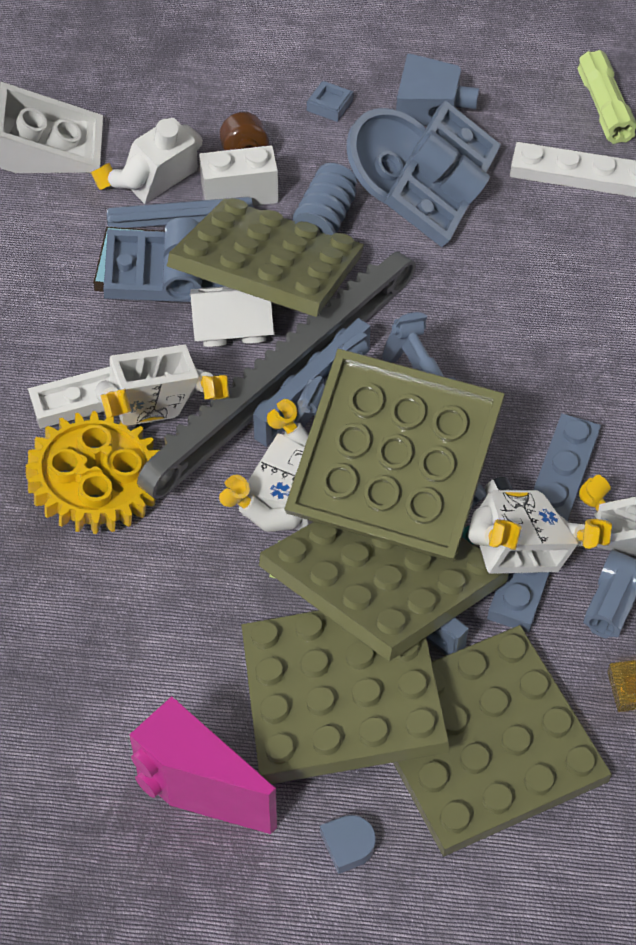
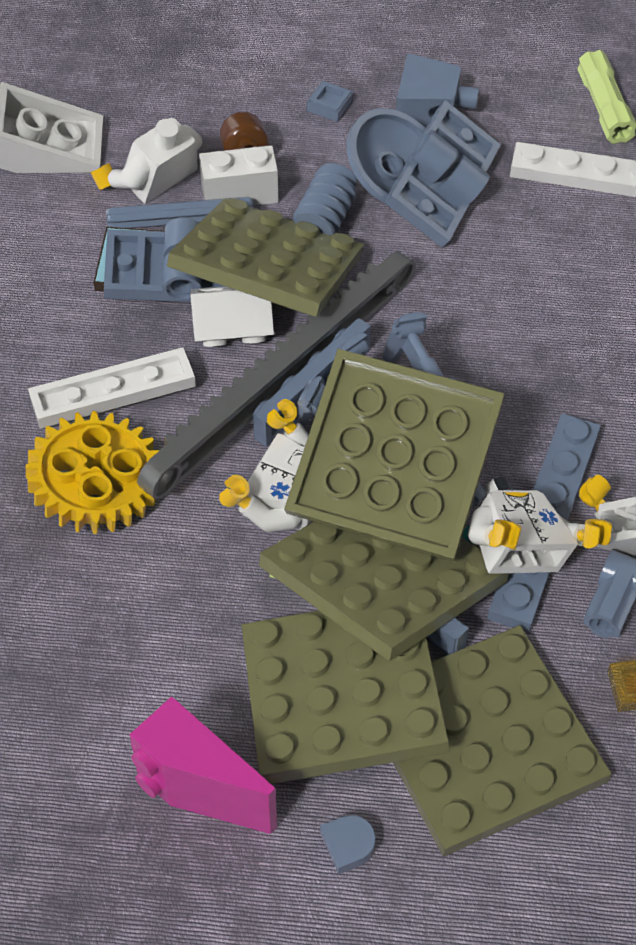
(155, 385): white torso -> none

